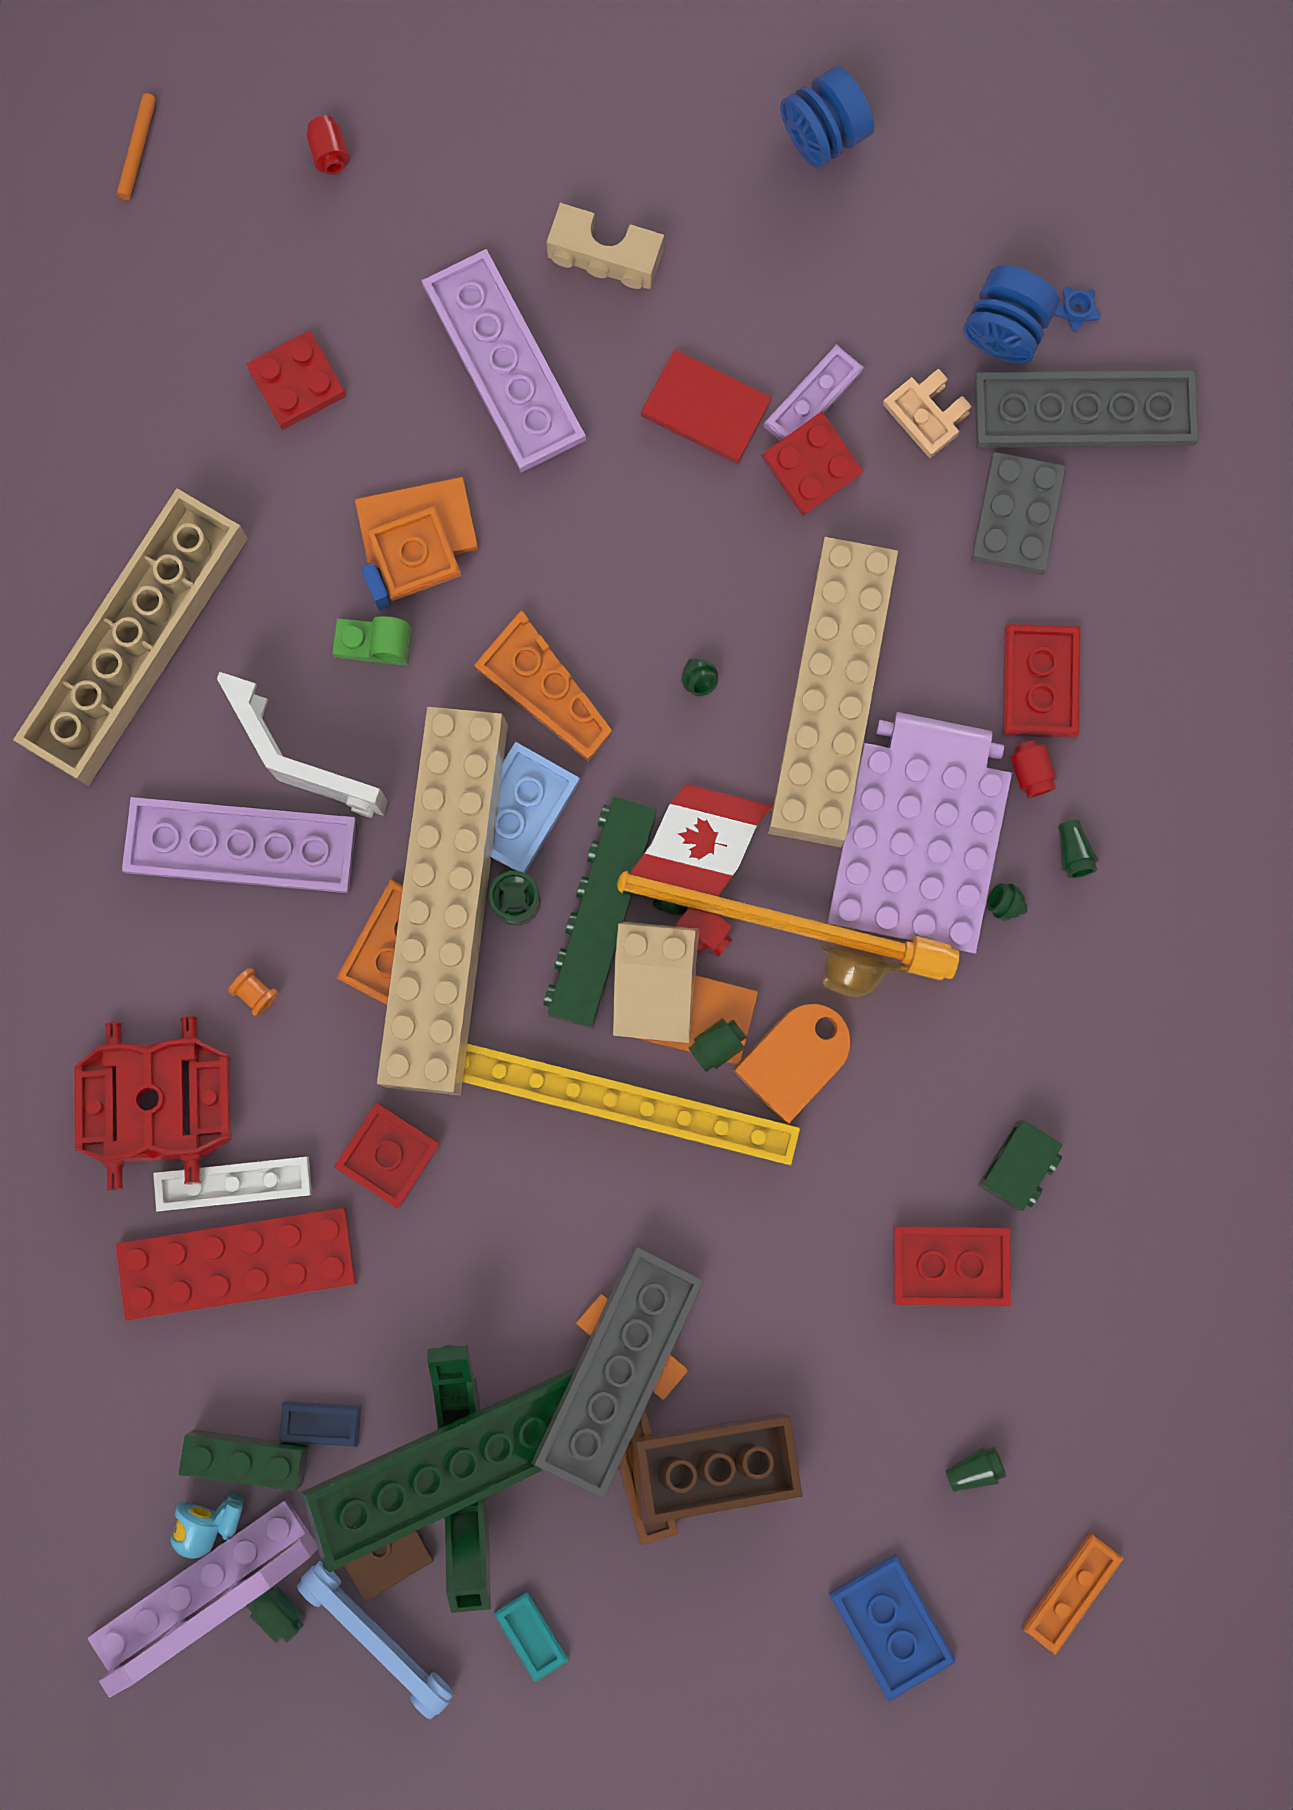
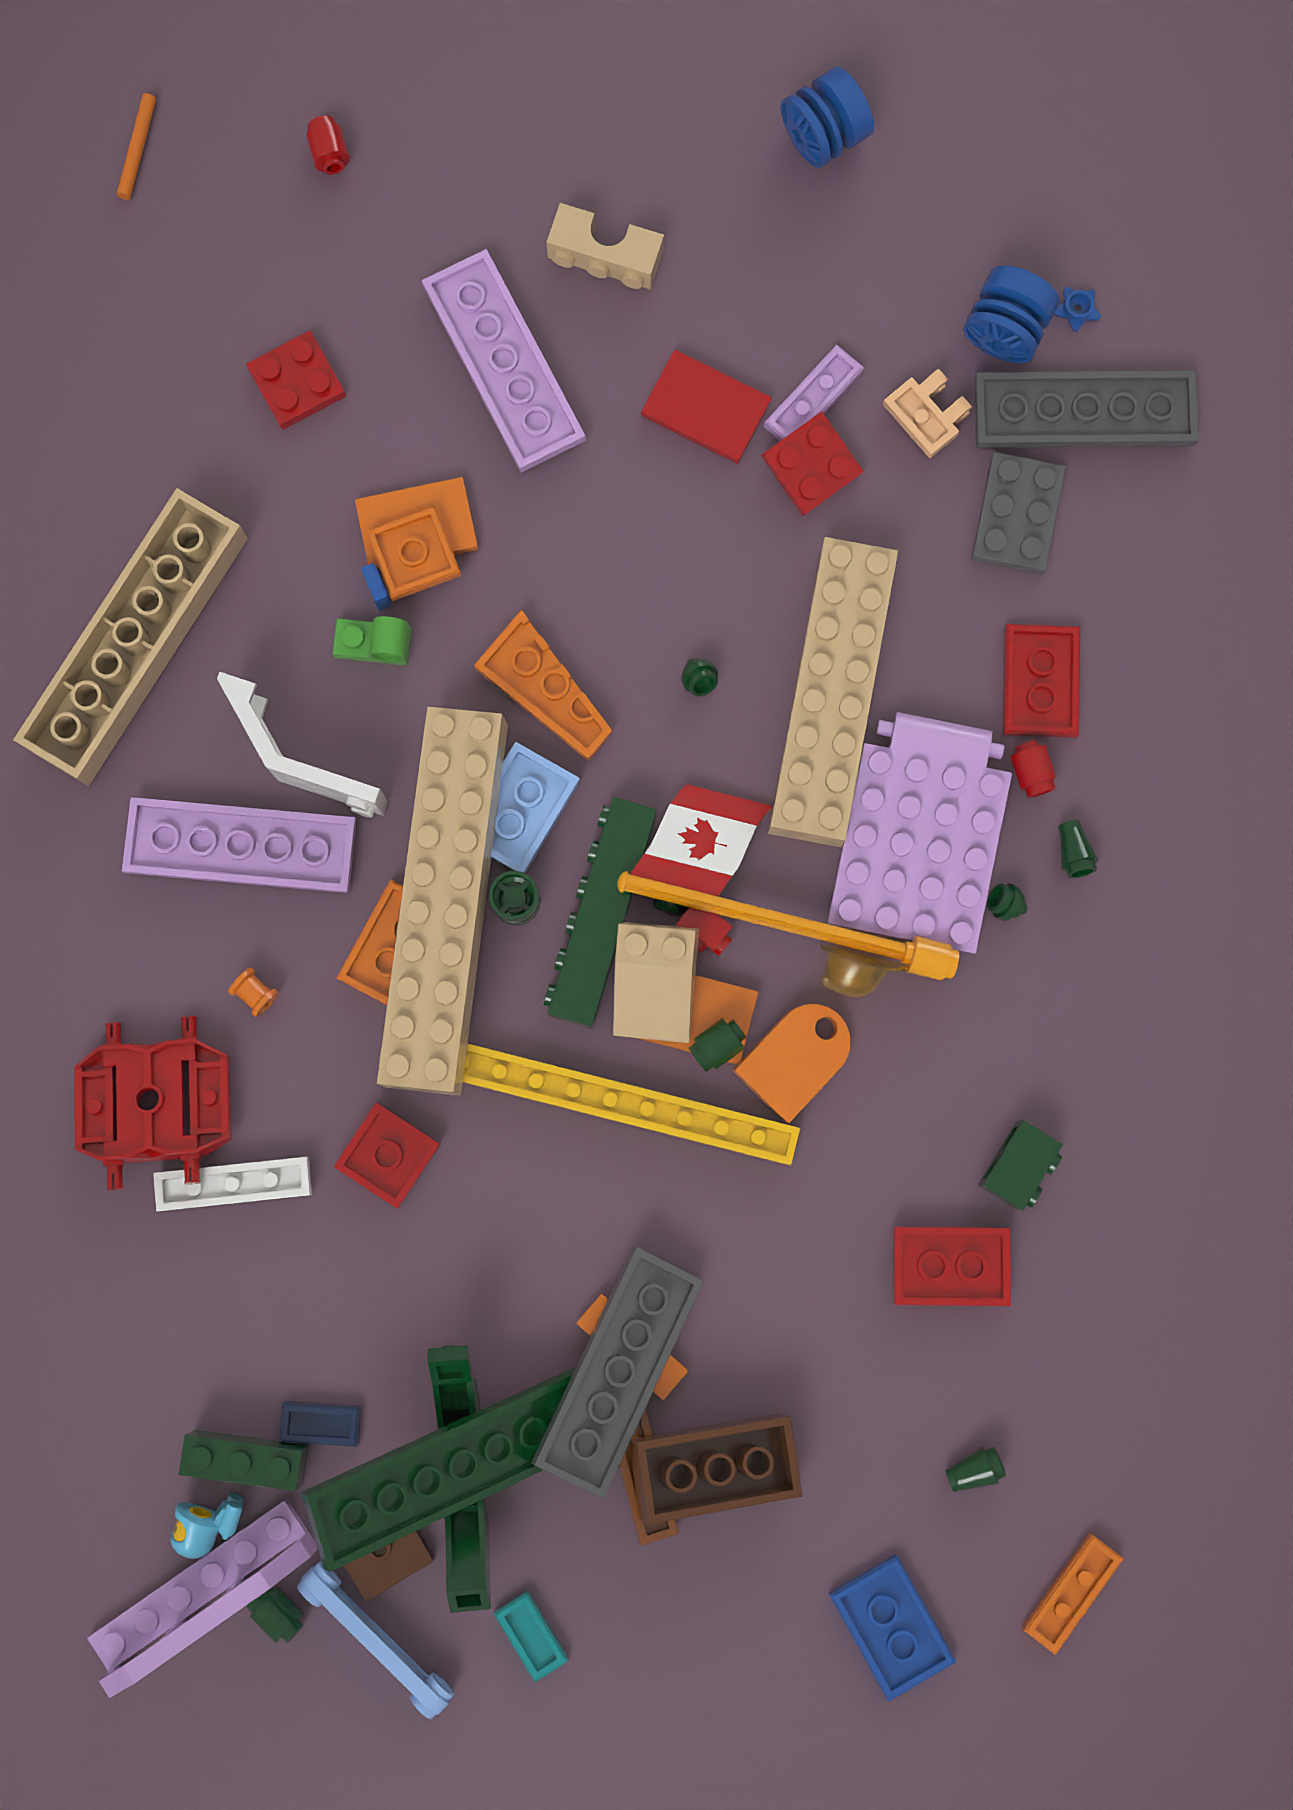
(235, 1264): red plate -> none

